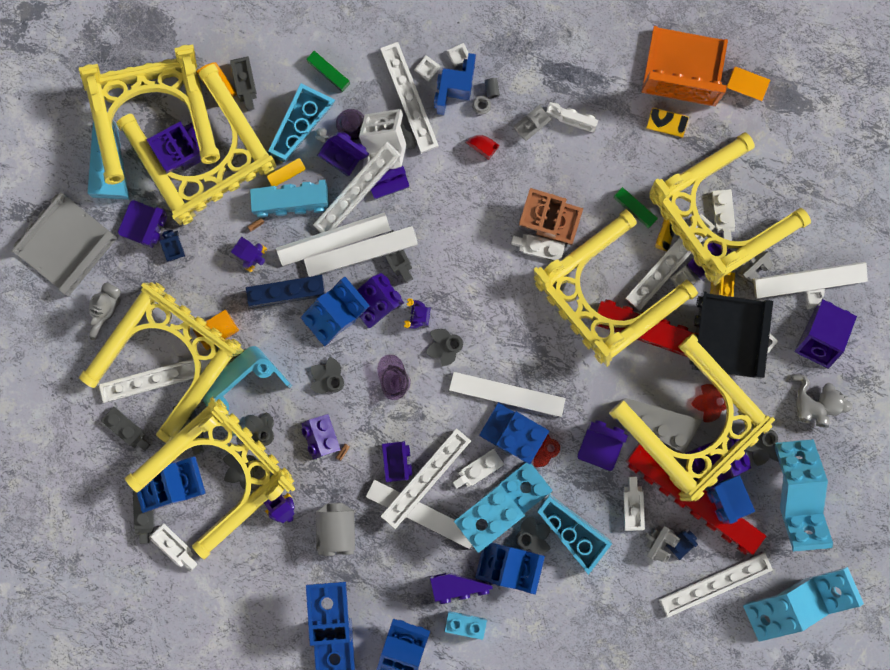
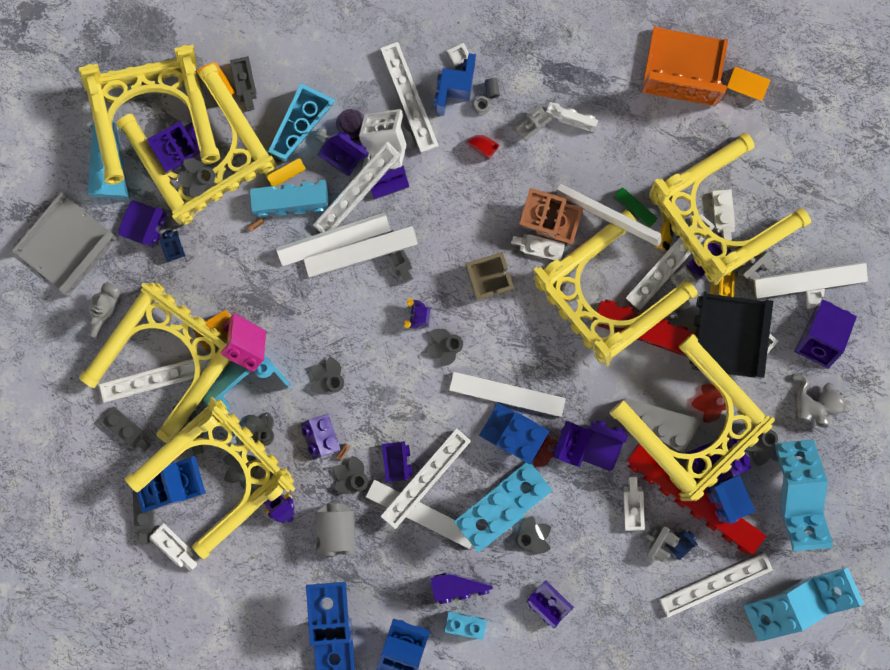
(193, 177): none -> dark grey plate
(244, 342): none -> dark pink panel
(249, 253): dark purple piece -> none
(285, 291): dark blue brick -> none
(328, 71): green piece -> none
(334, 311): blue bracket -> none
(348, 474): none -> dark grey plate
(380, 297): dark purple bracket -> none
(393, 377): clear purple piece -> none
(427, 68): white tile -> none
(479, 469): white hinge -> none
(488, 277): none -> dark tan piece
(510, 567): blue bracket -> none
(549, 604): none -> dark purple bracket
(572, 444): none -> dark purple bracket
(575, 533): medium azure wedge -> none
(609, 215): none -> white tile
(667, 122): slope -> none
(674, 314): none -> light grey arm

